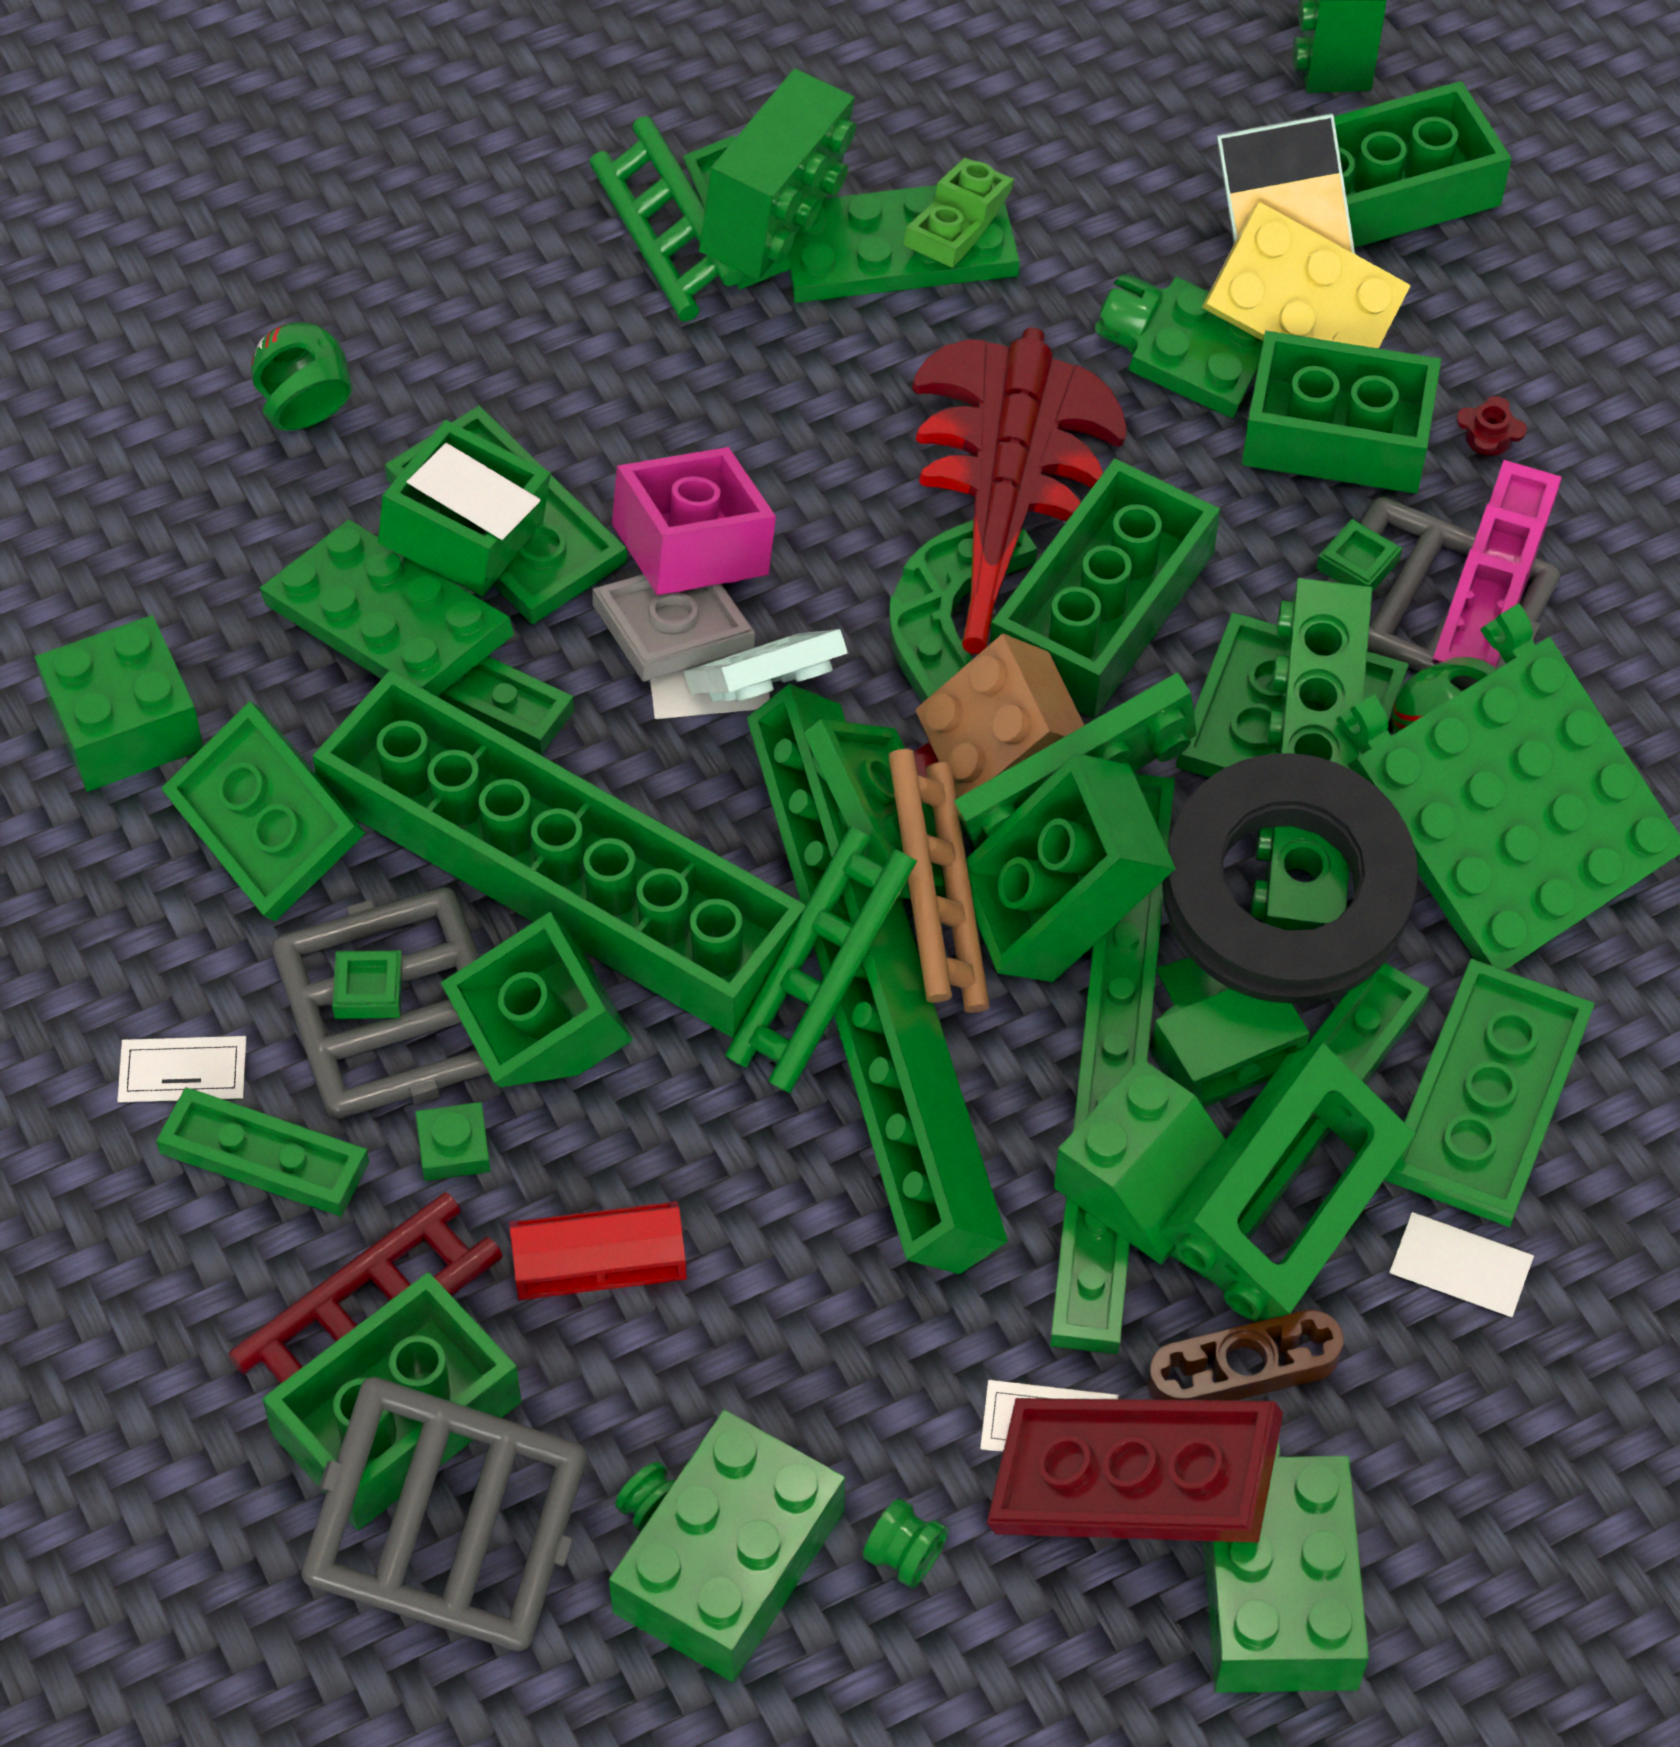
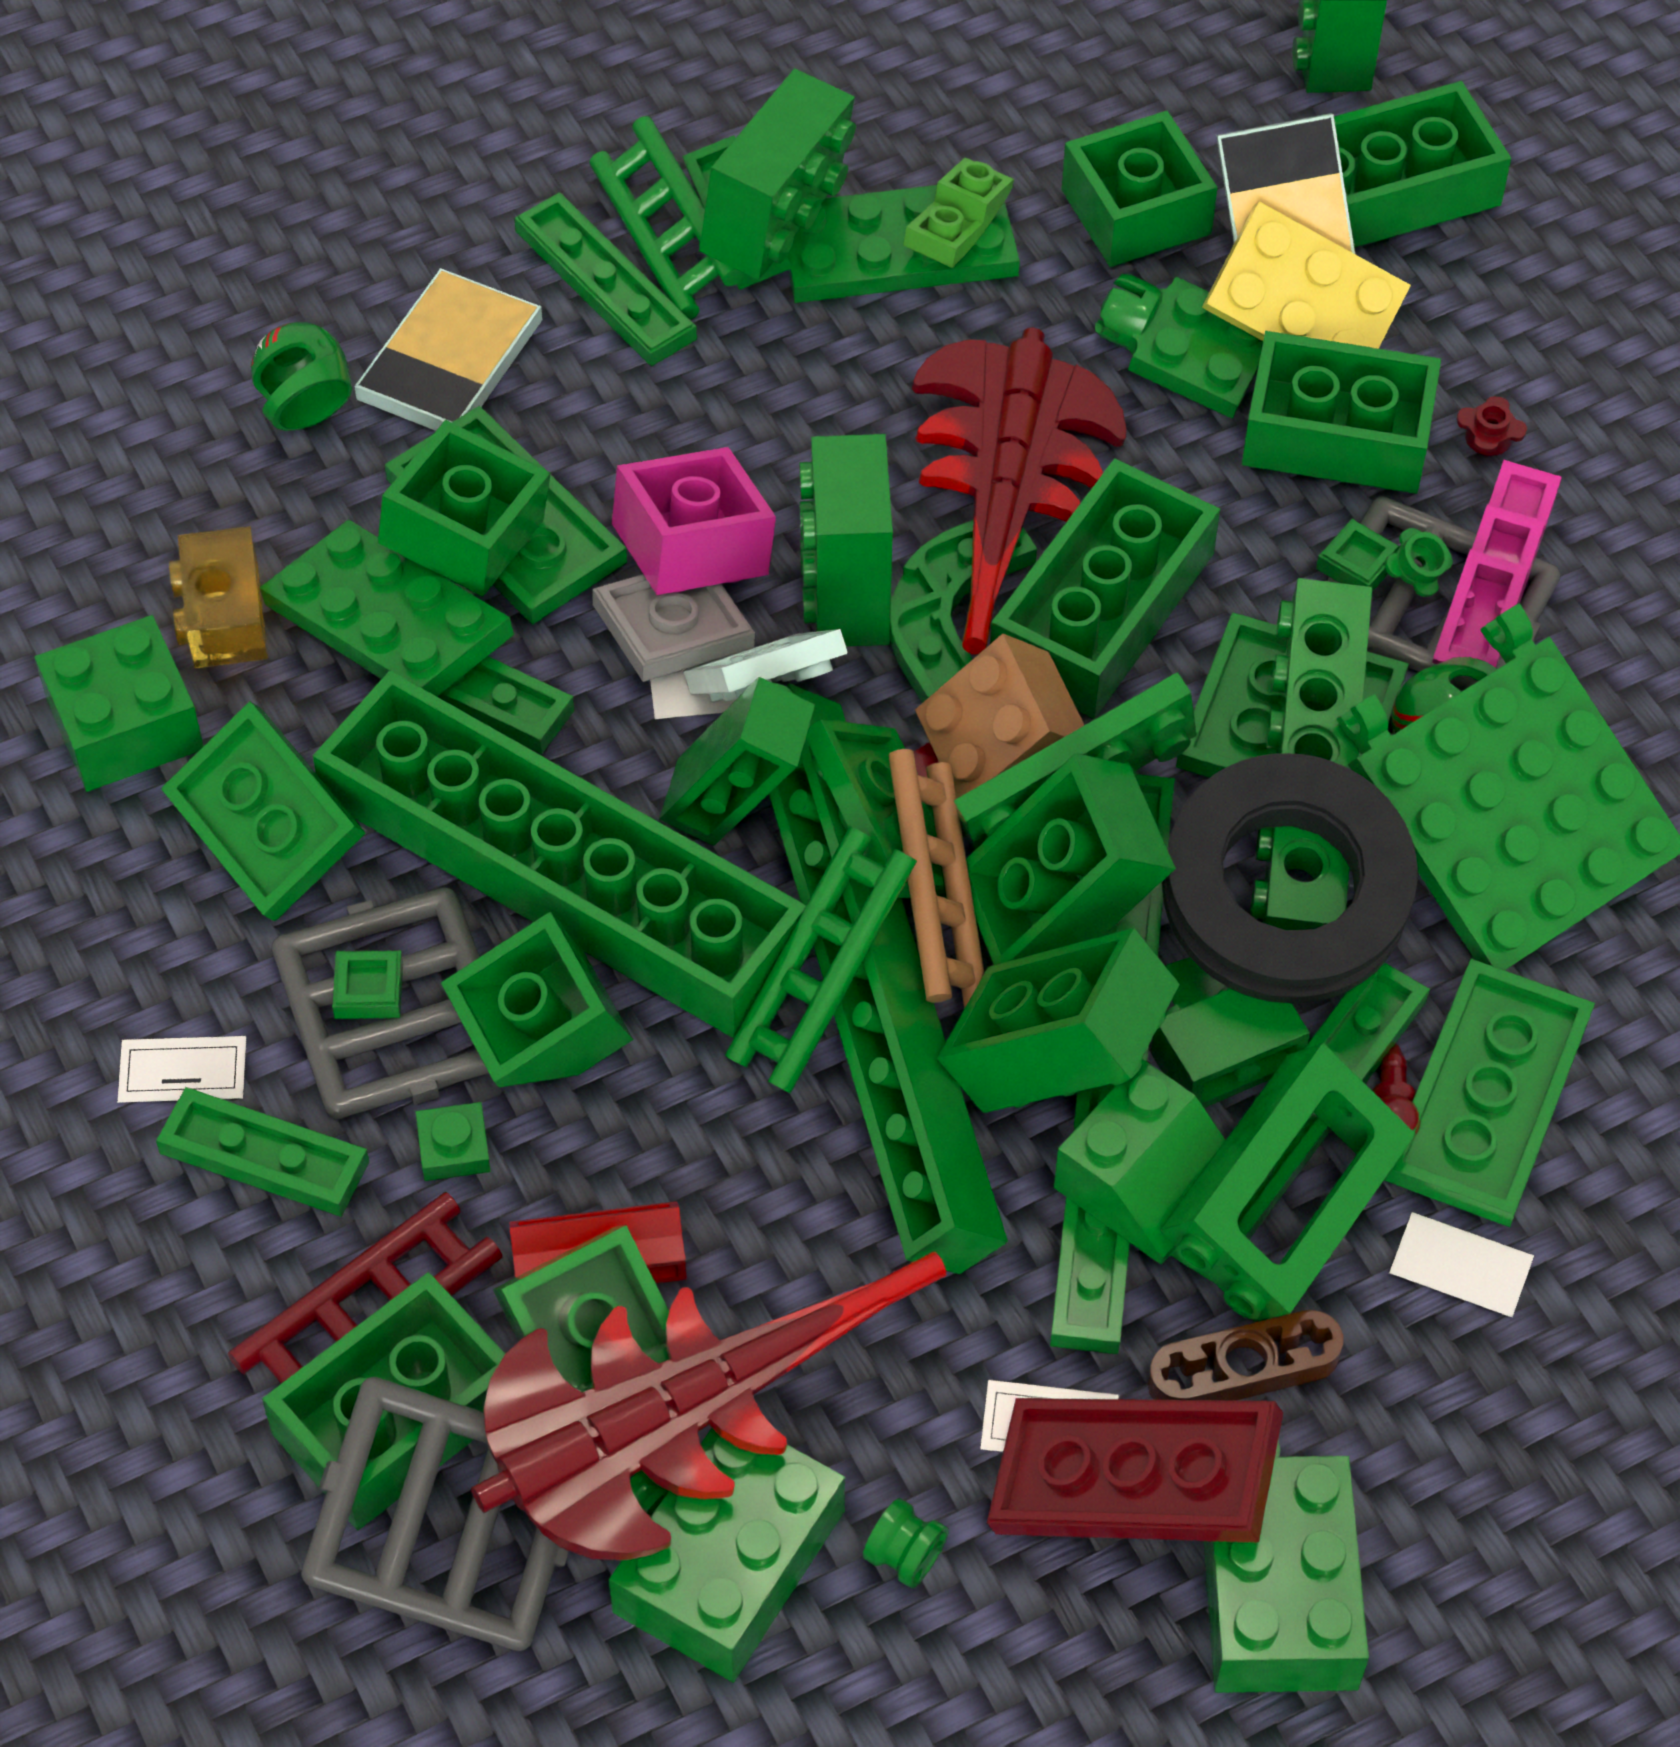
(220, 597): none -> clear yellow brick
(448, 351): none -> tile
(473, 491): white sticker -> none
(573, 1451): none -> dark red animal
(576, 1295): none -> green brick
(605, 279): none -> green tile
(737, 761): none -> green brick
(847, 538): none -> green brick
(1059, 1021): none -> green brick
(1138, 188): none -> green brick
(1394, 1088): none -> dark red bar
(1429, 551): none -> green plate

